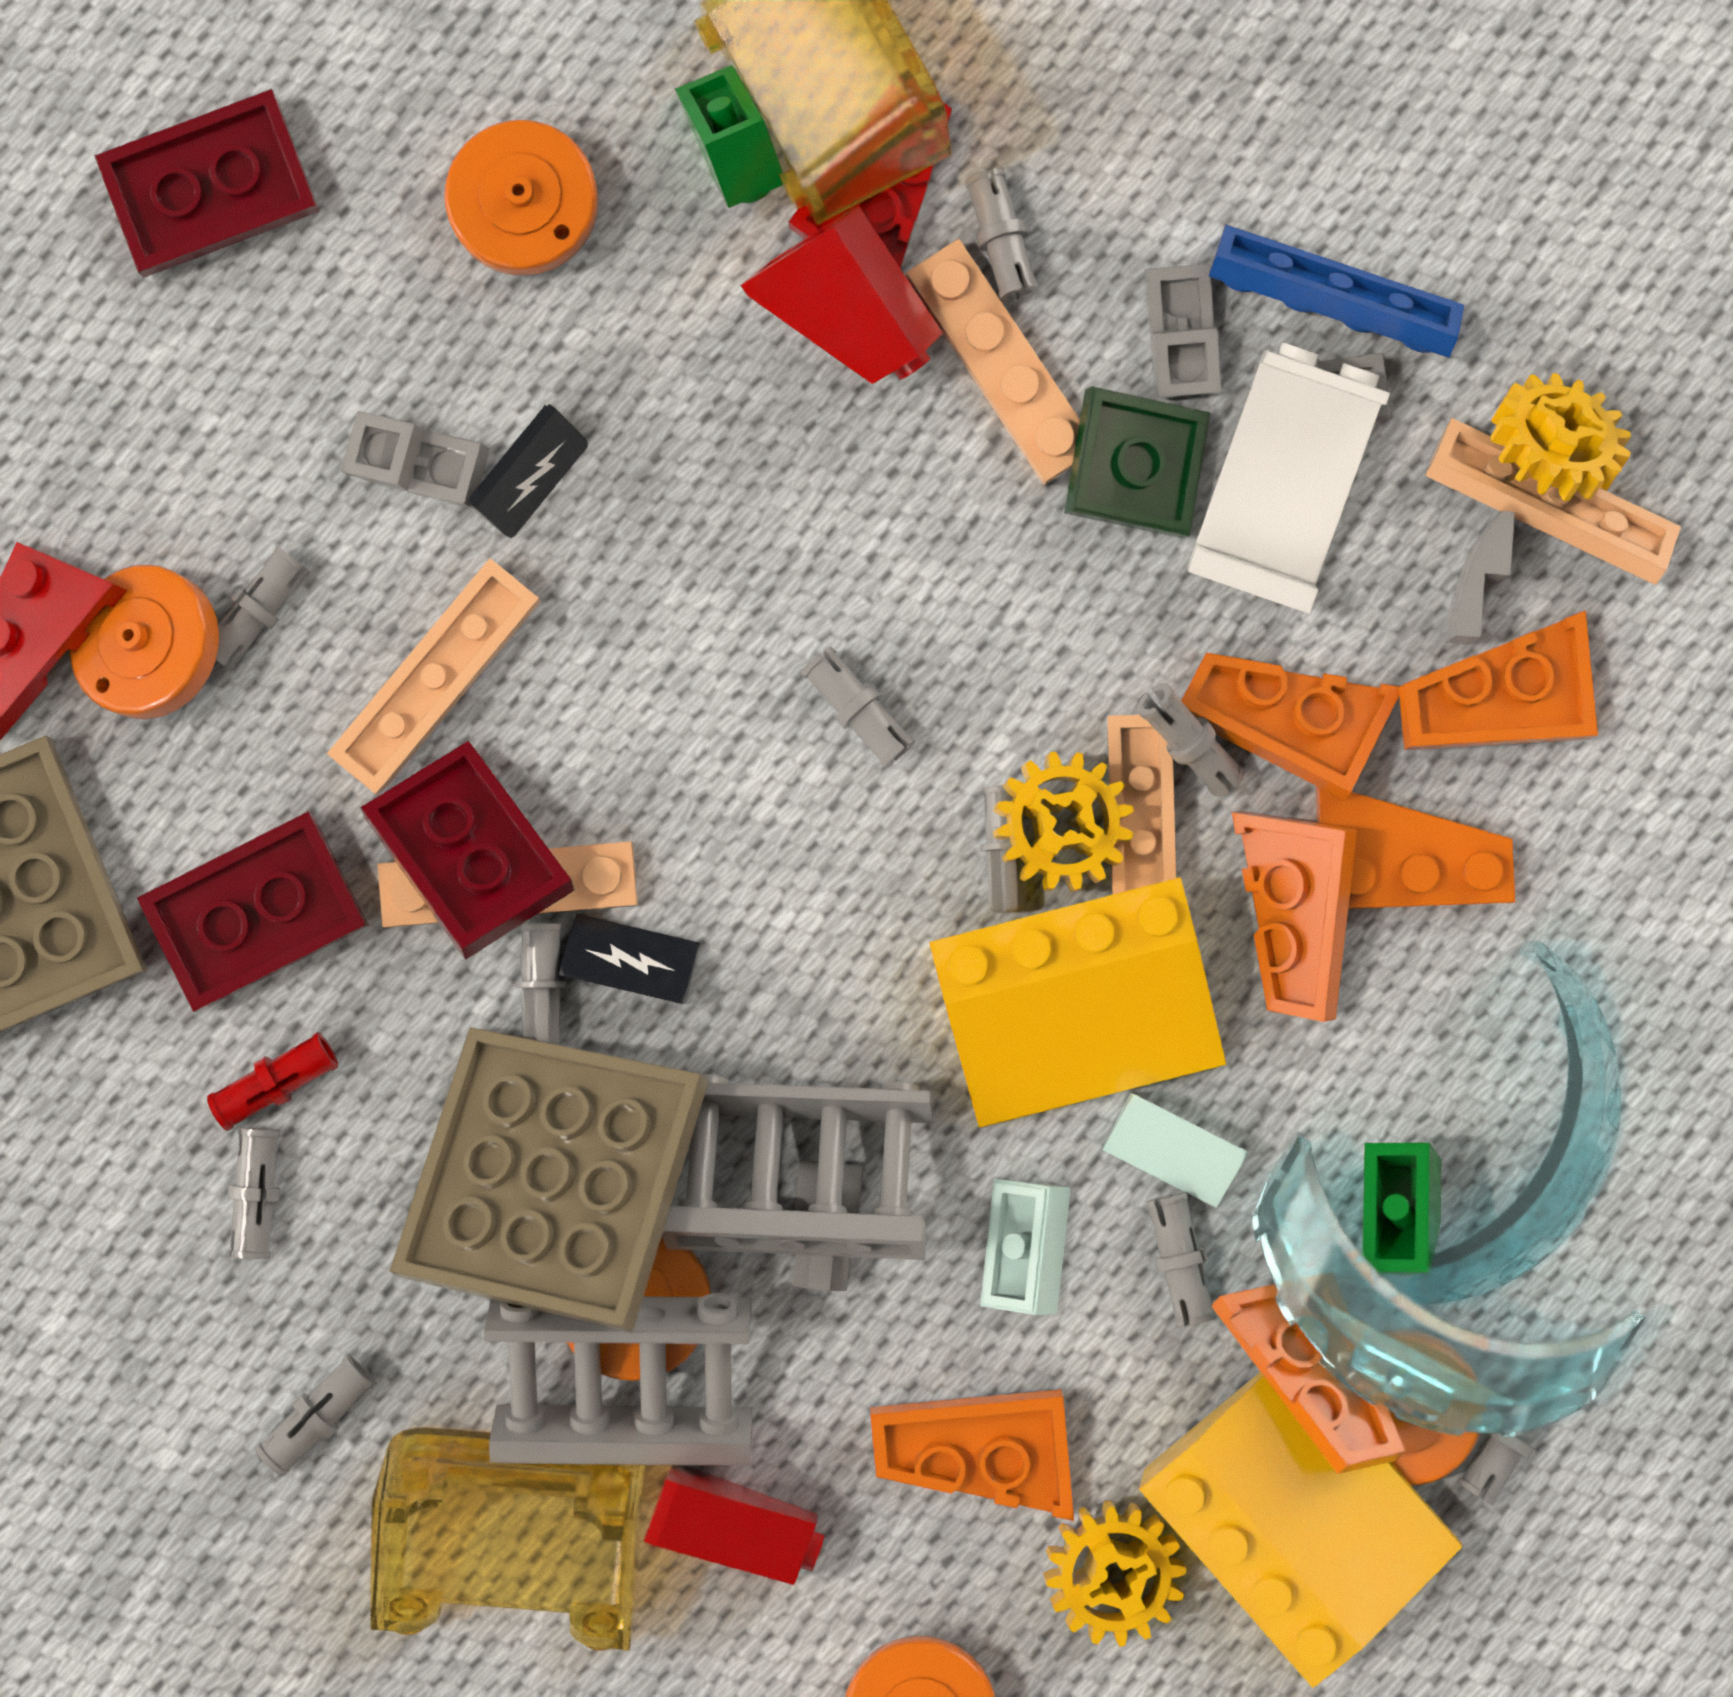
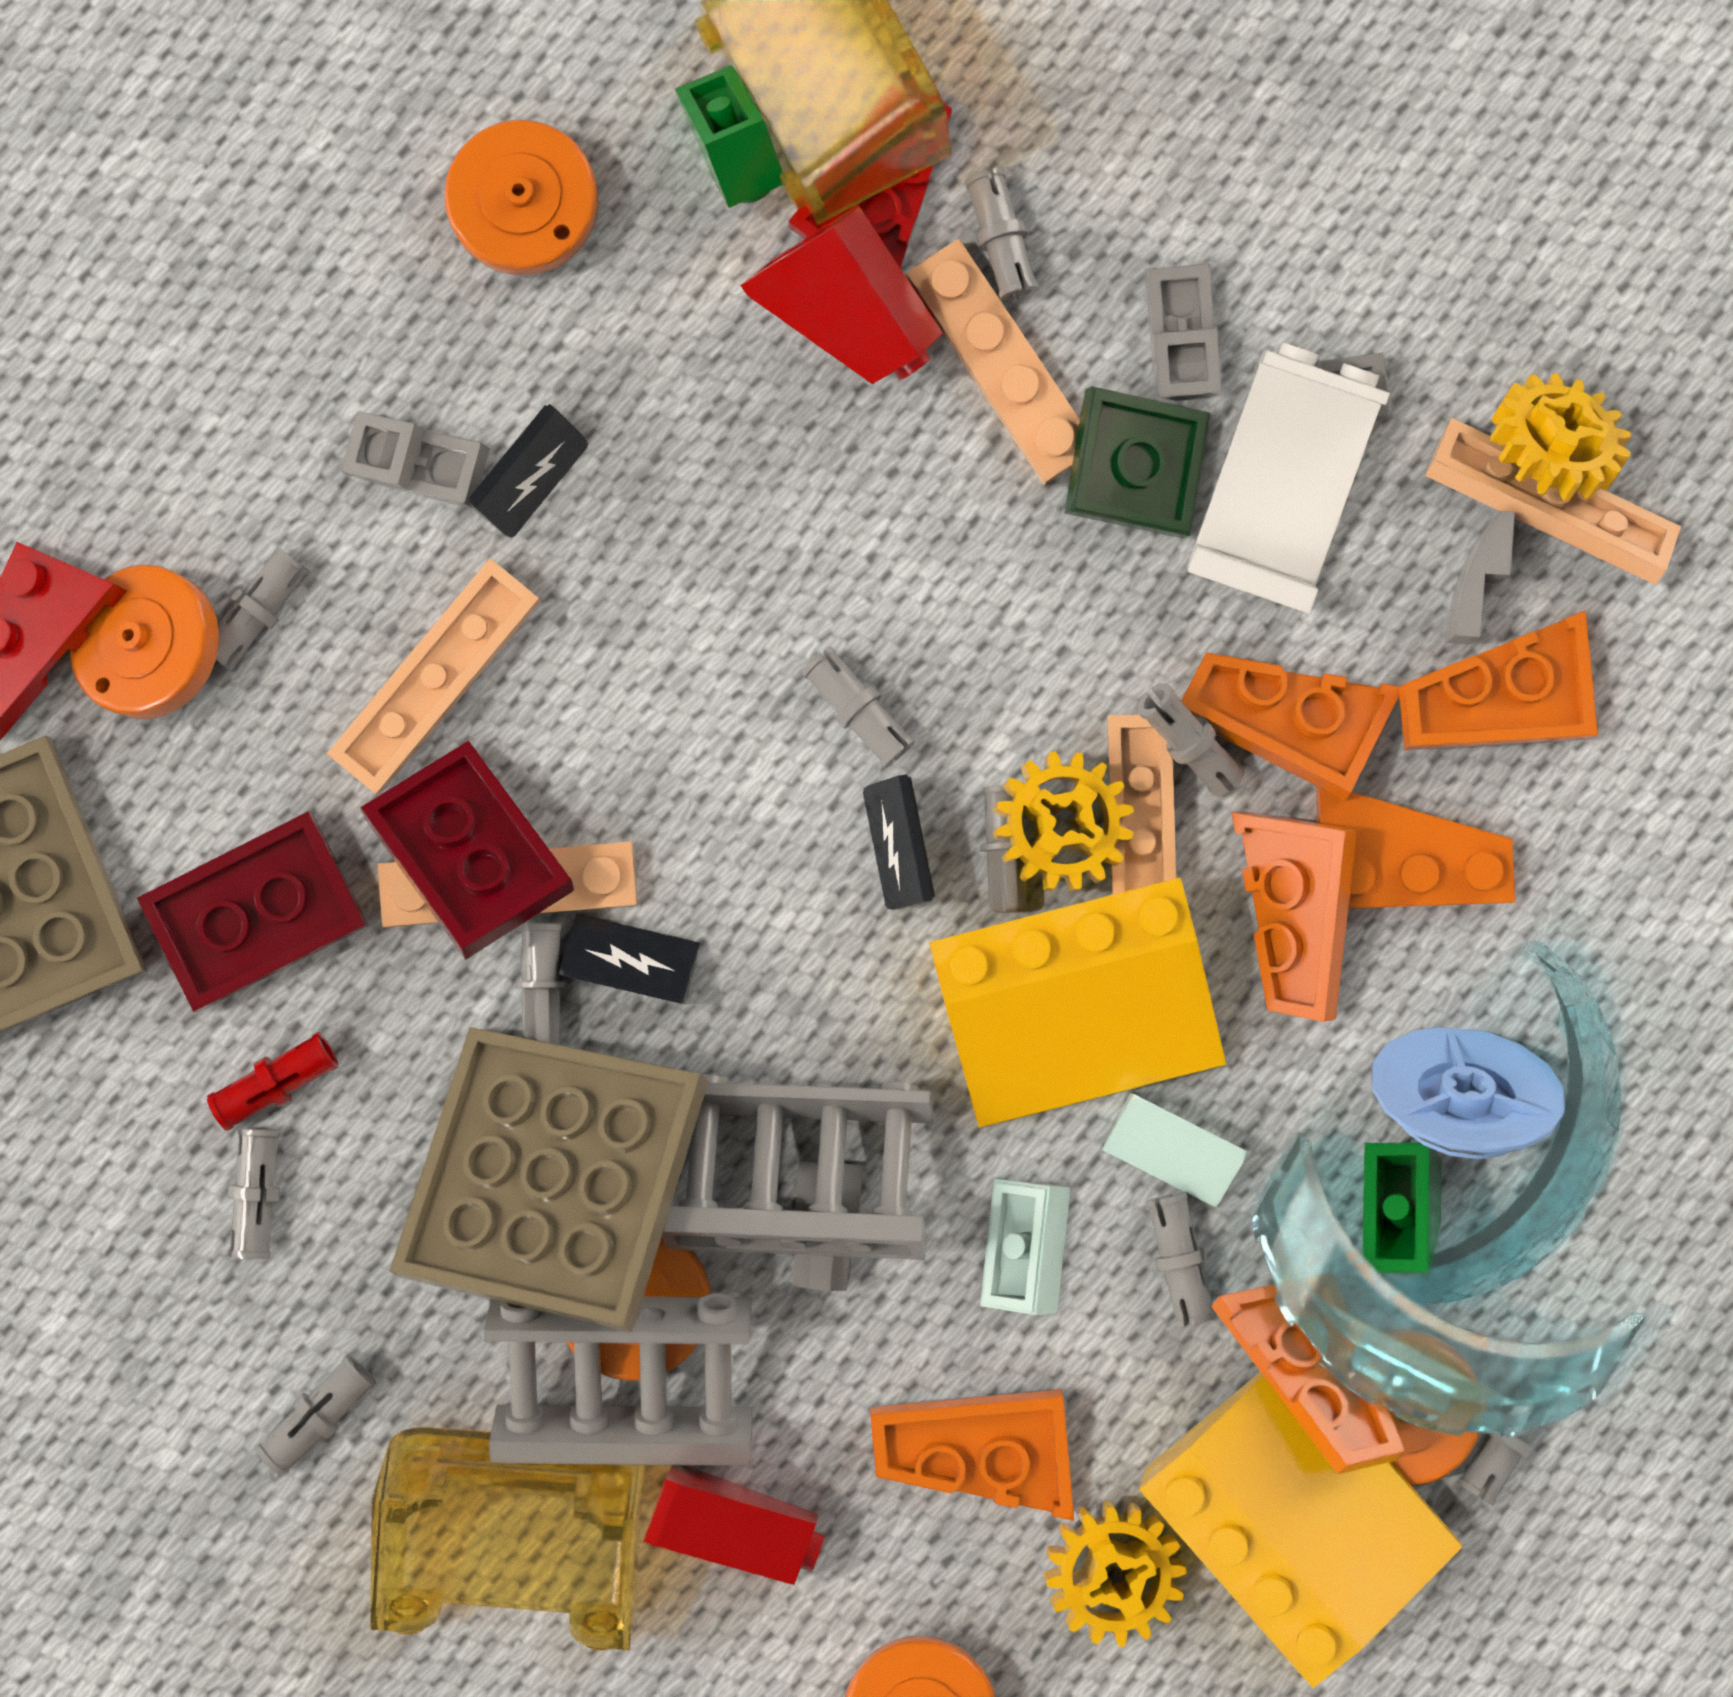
(207, 183): dark red plate -> none
(898, 842): none -> black slope
(1337, 291): blue plate -> none
(1467, 1091): none -> light blue piece

